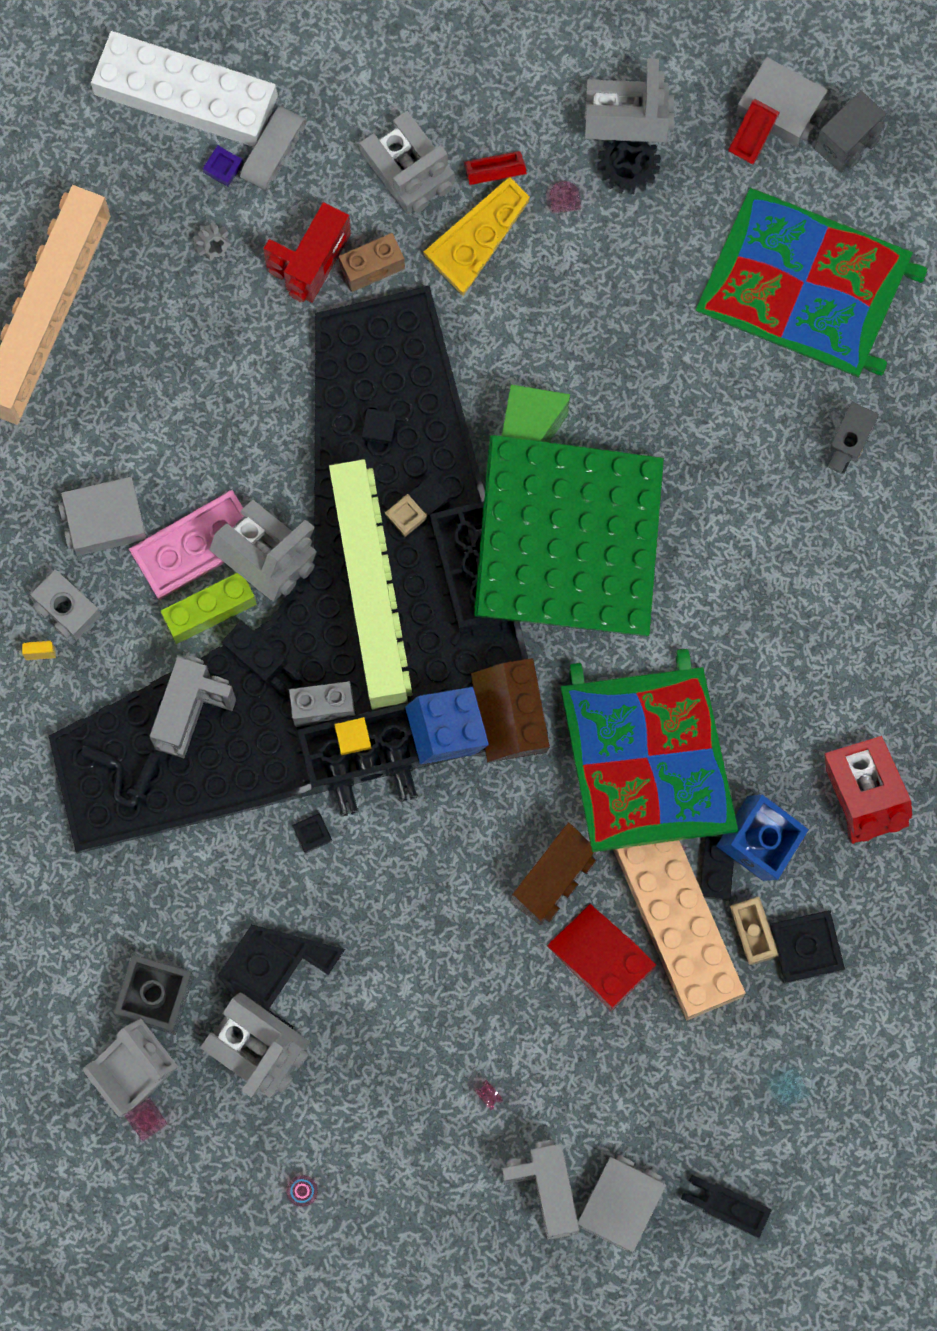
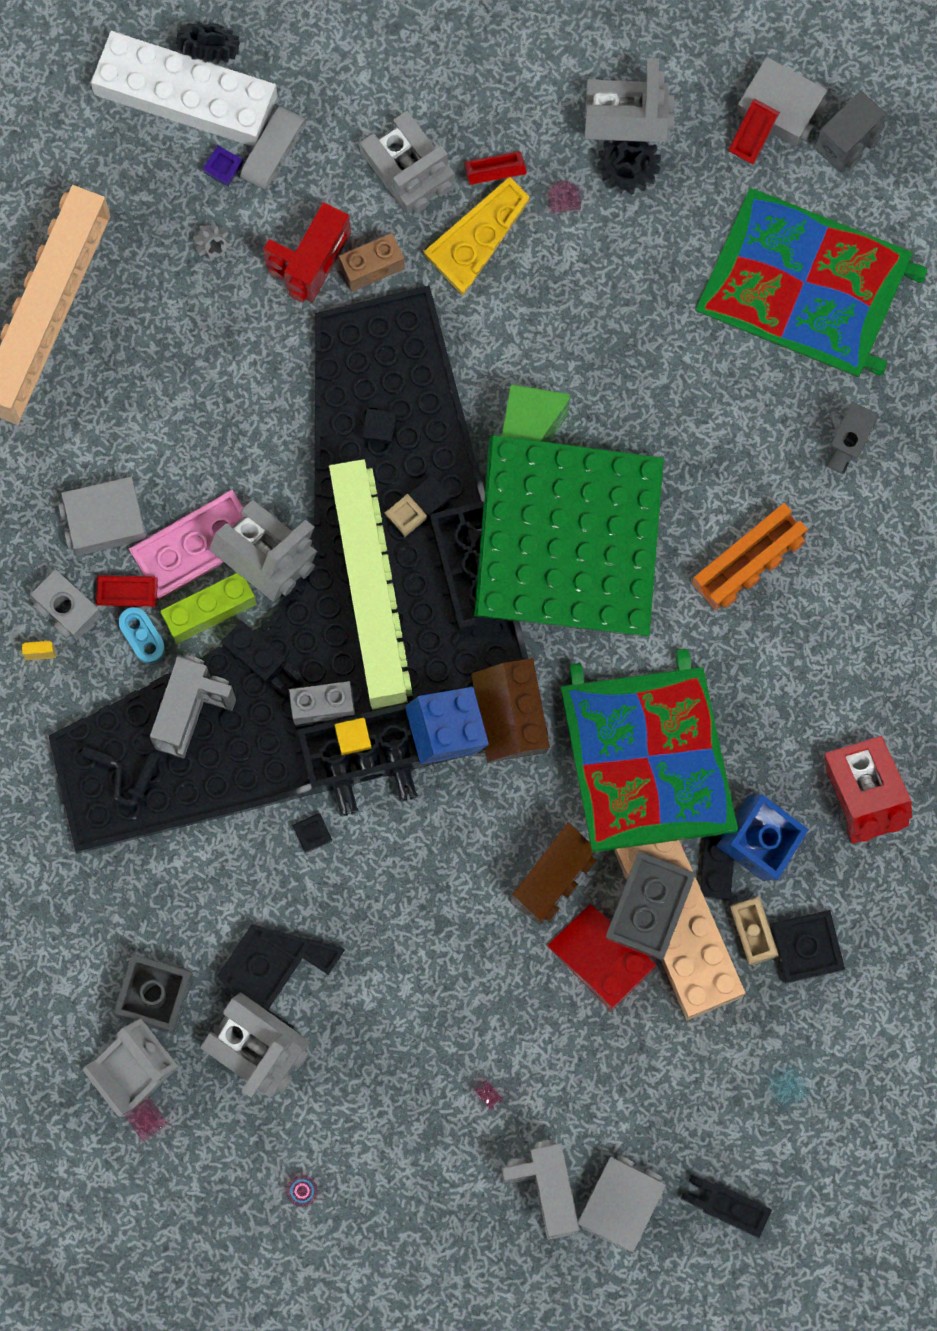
(127, 591): none -> red tile
(142, 636): none -> medium azure plate
(207, 42): none -> black gear
(650, 906): none -> dark grey plate
(749, 557): none -> orange brick

